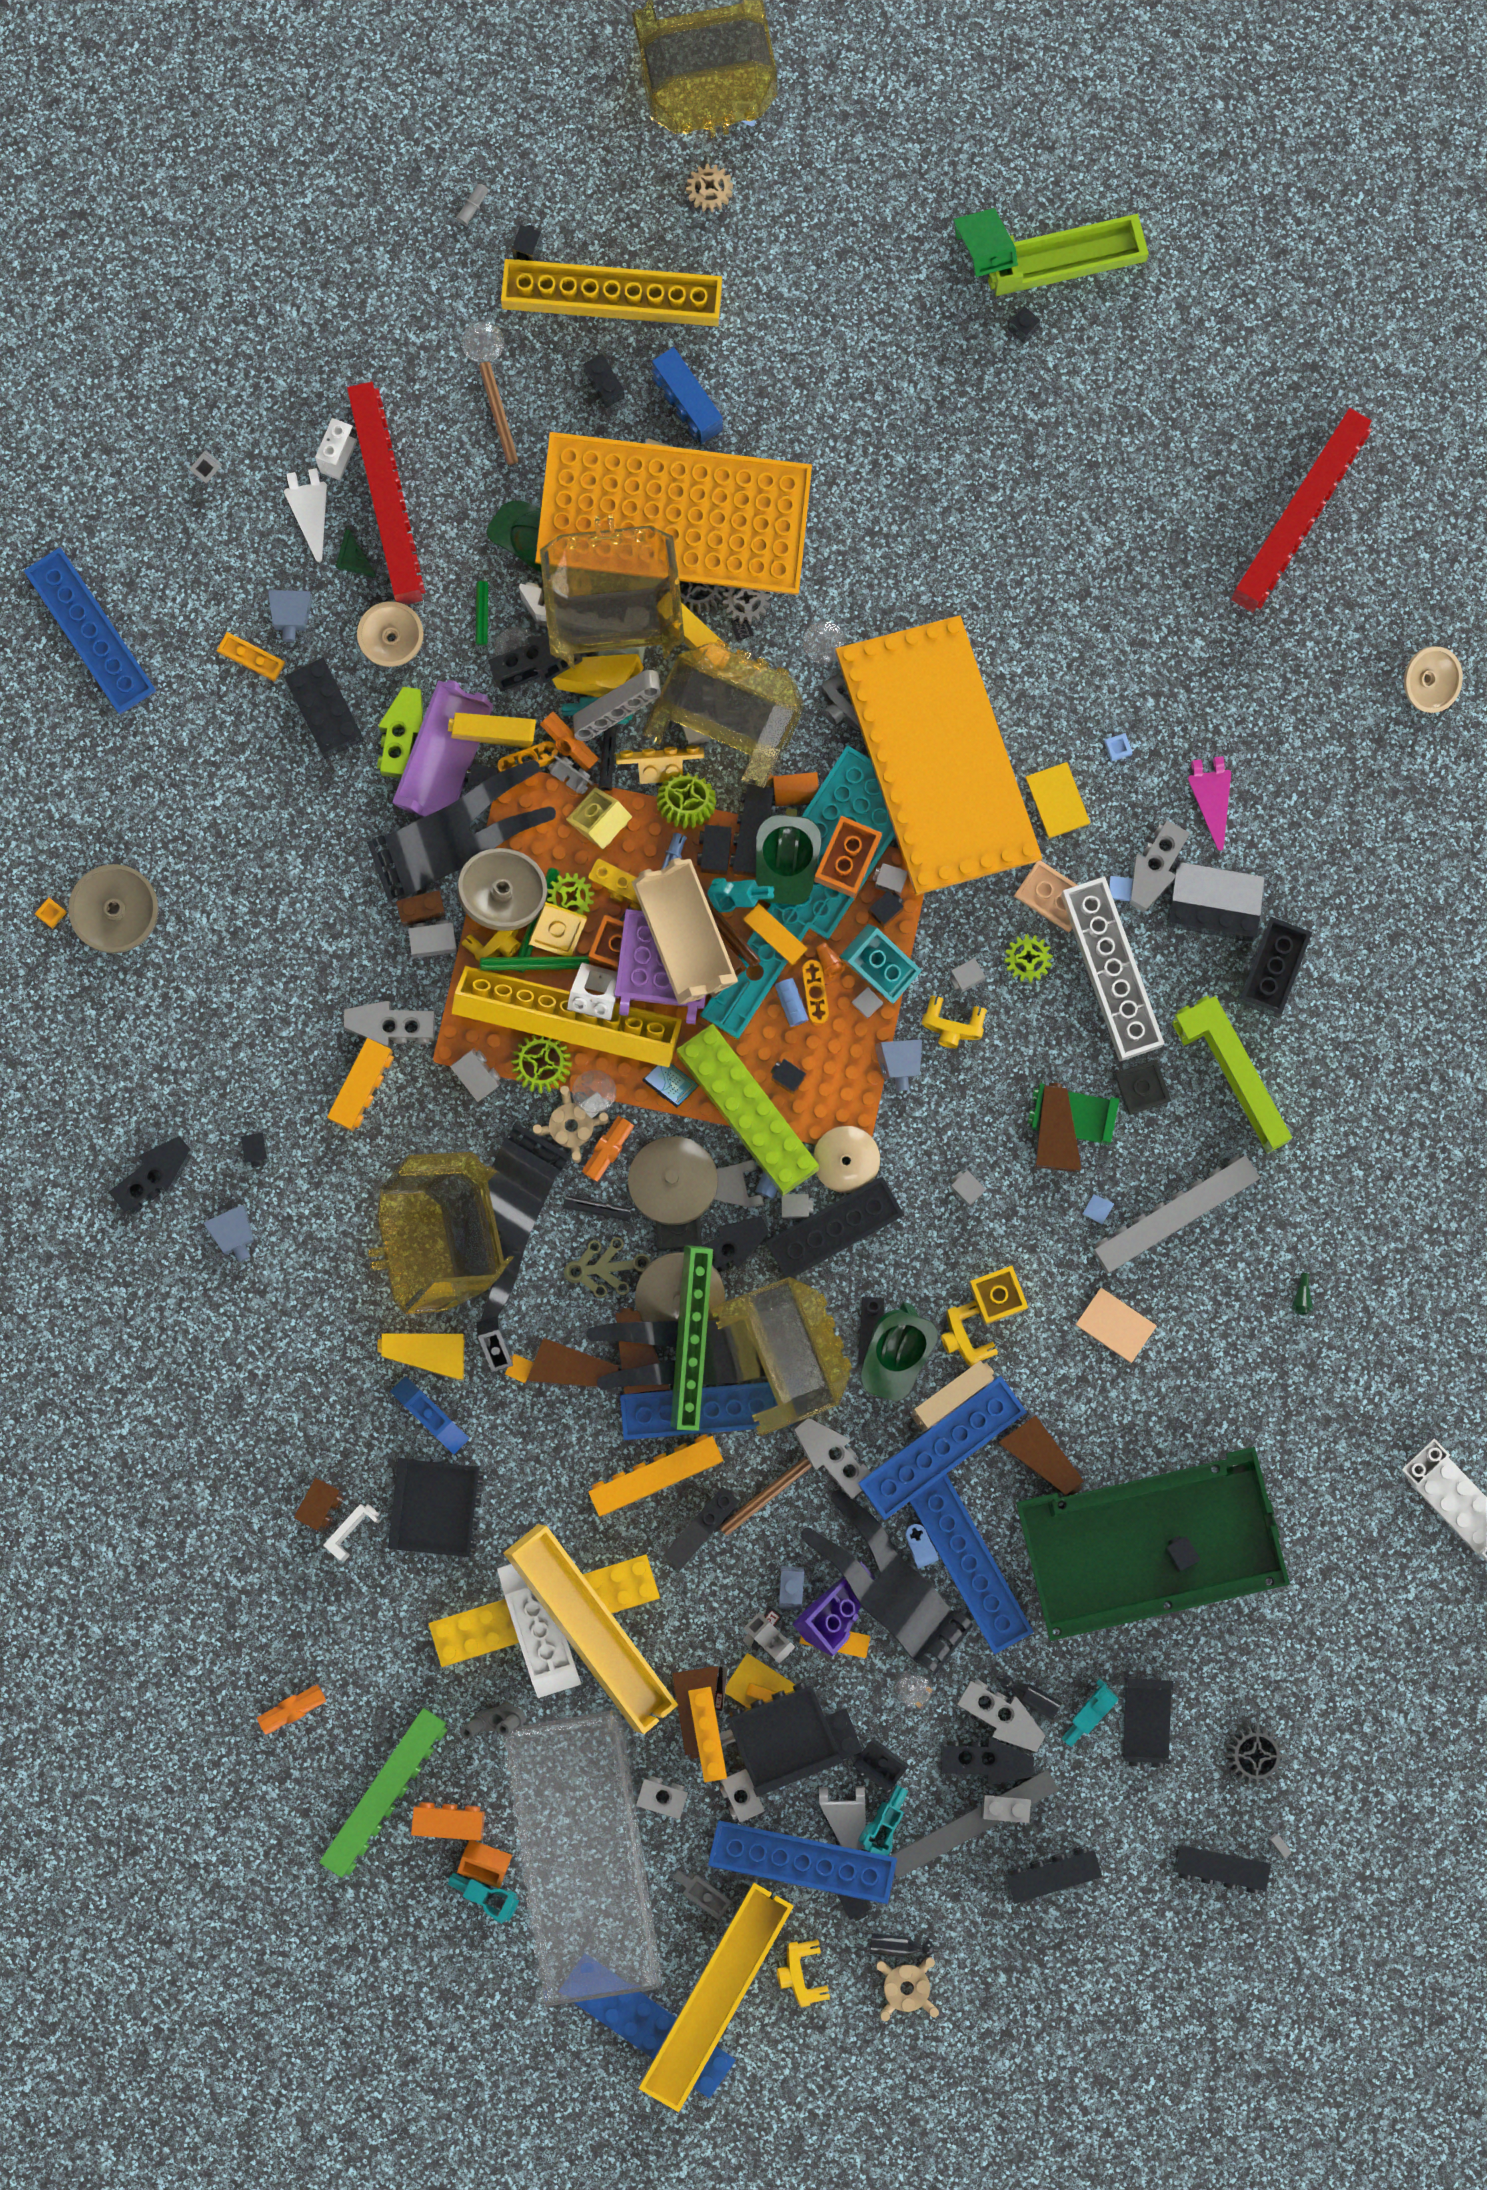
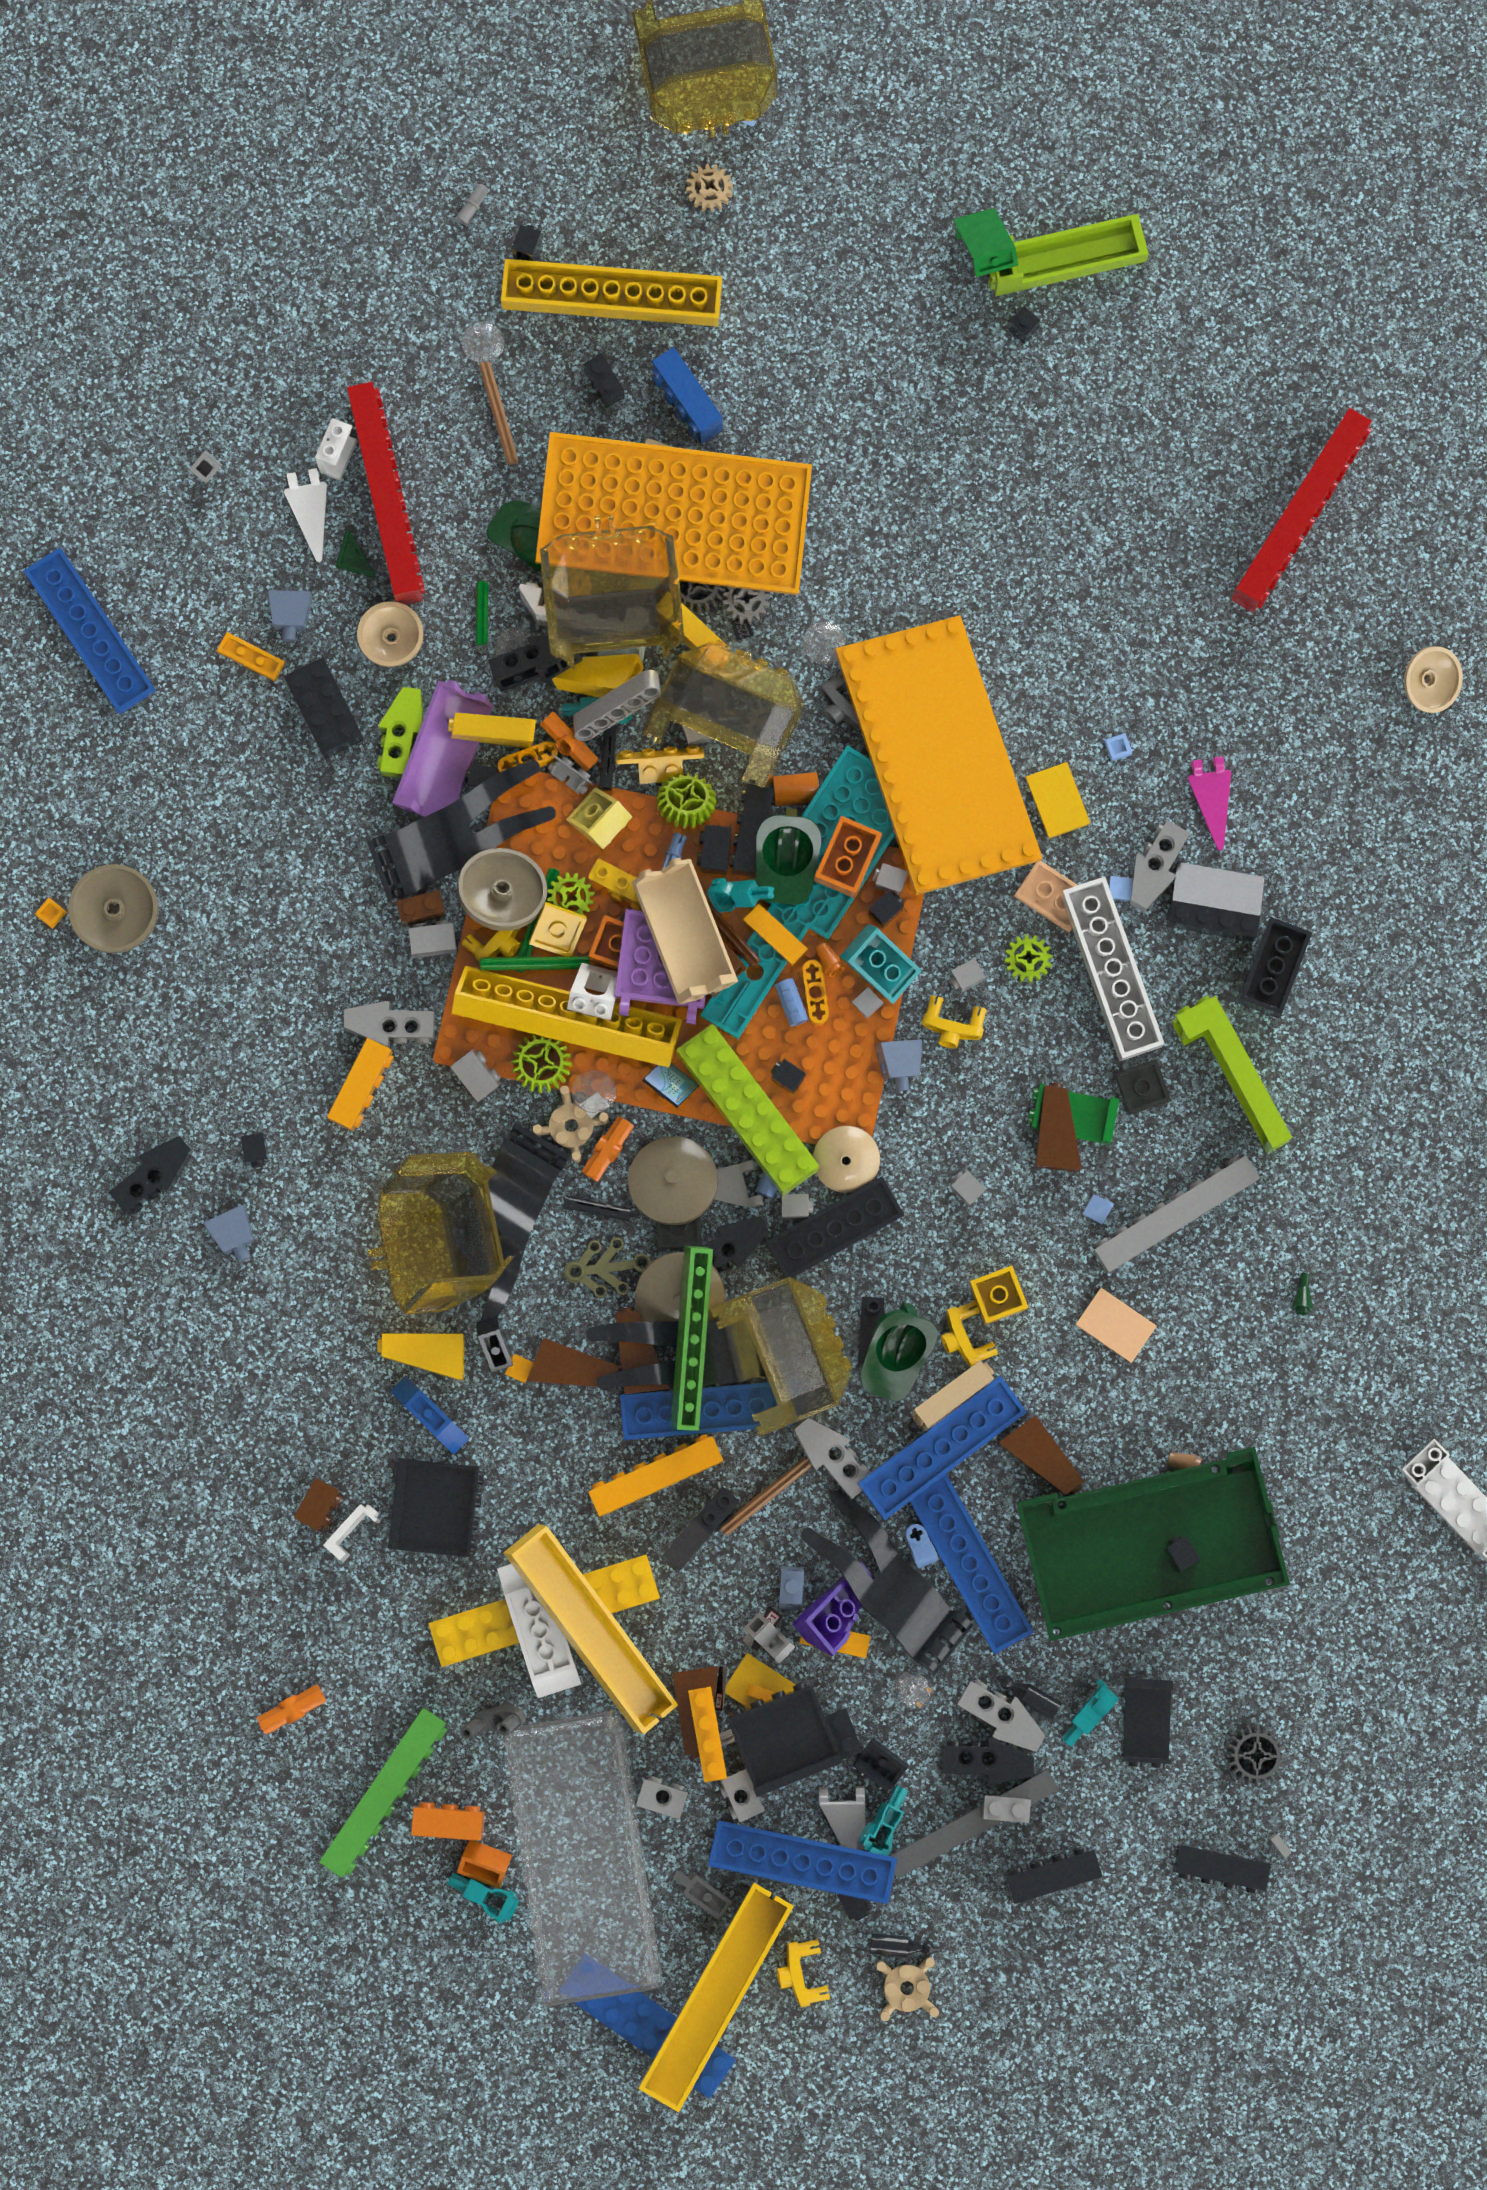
(1182, 1461): none -> medium nougat cone

